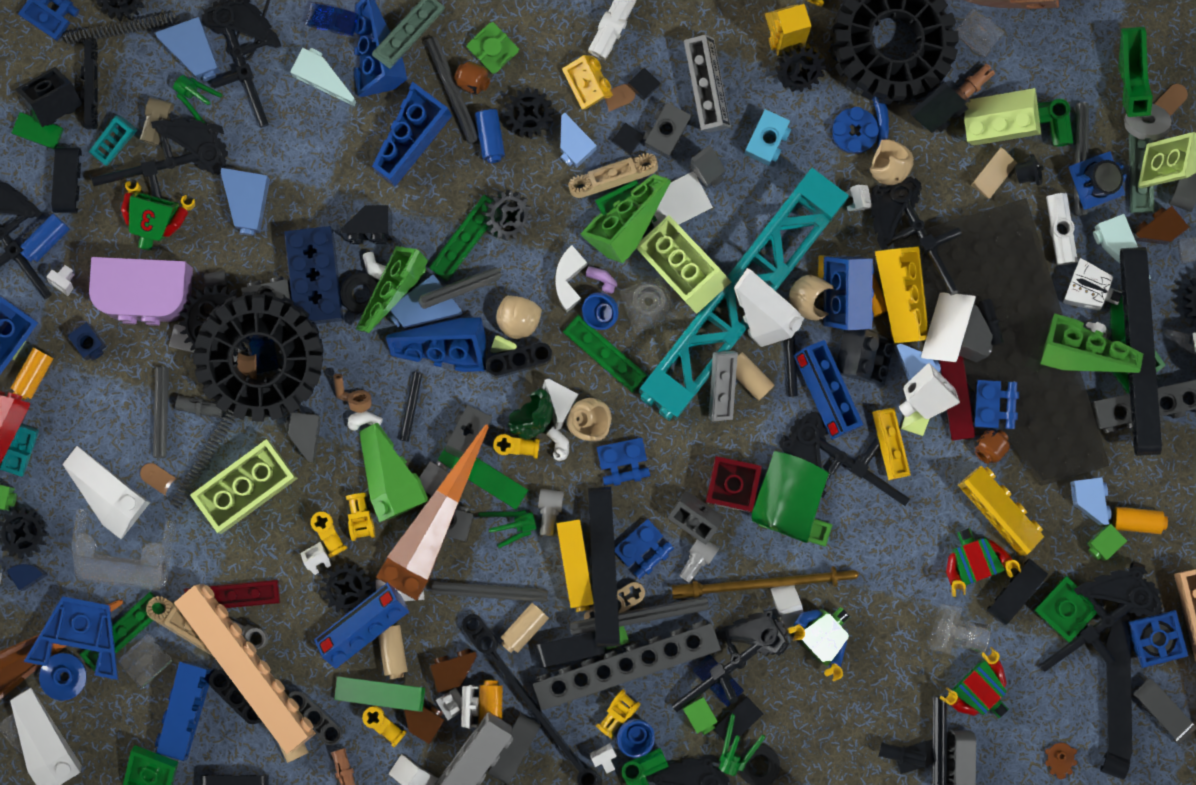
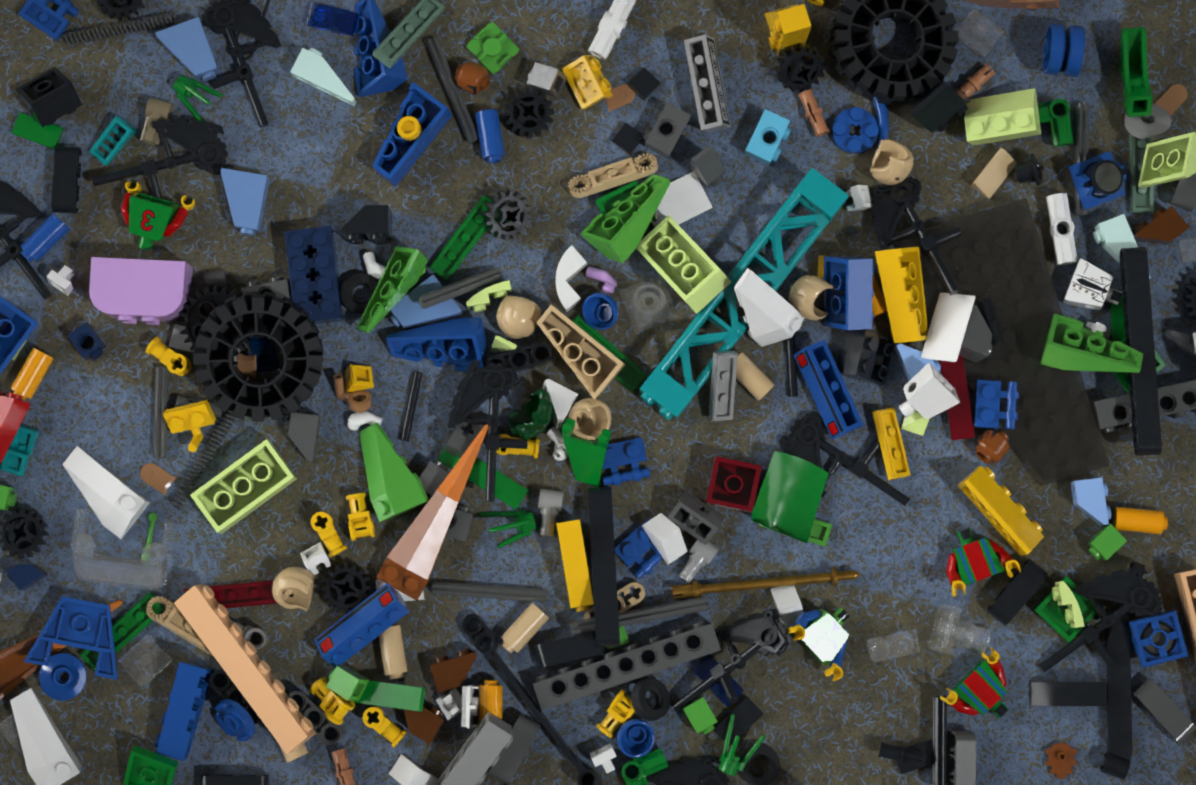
(89, 74): black plate -> none
(152, 518): none -> bright green hinge
(169, 357): none -> yellow connector
(190, 418): none -> yellow plate
(234, 720): none -> blue tile
(293, 588): none -> tan piece
(333, 705): none -> yellow connector
(347, 683): none -> bright green brick
(358, 378): none -> yellow slope
(409, 128): none -> yellow tile
(475, 389): none -> black bar
(481, 299): none -> yellowish green slope
(546, 80): none -> flat silver brick
(574, 143): light blue slope -> none
(584, 355): none -> tan wedge
(584, 455): none -> green flag
(639, 699): none -> black tyre
(665, 537): none -> white slope
(813, 113): none -> nougat pin
(893, 645): none -> clear slope
(1063, 50): none -> blue wheel
(1064, 596): none -> yellowish green slope
(1068, 693): none -> black slope

